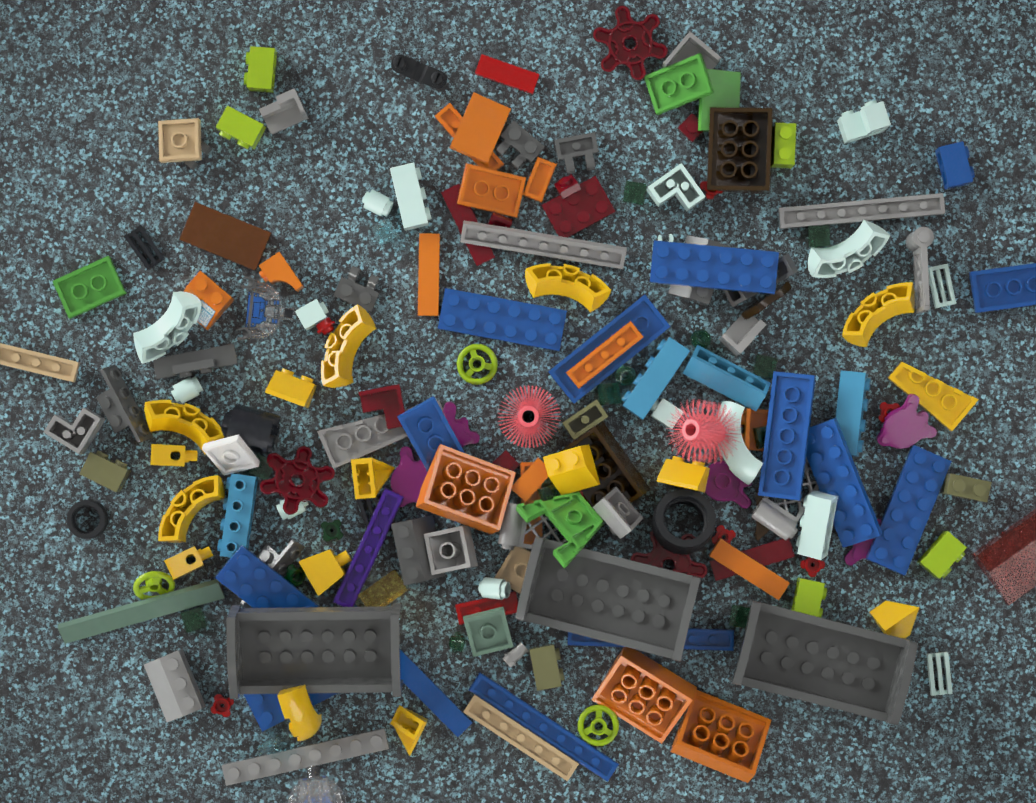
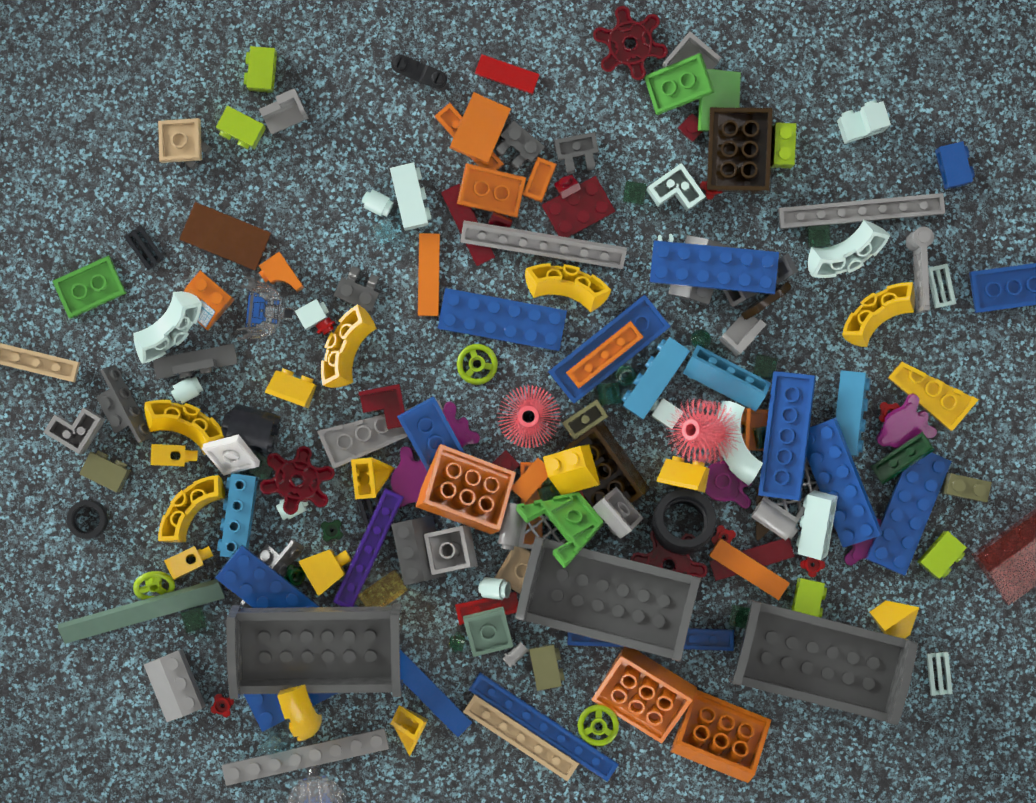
(902, 458): none -> dark green tile

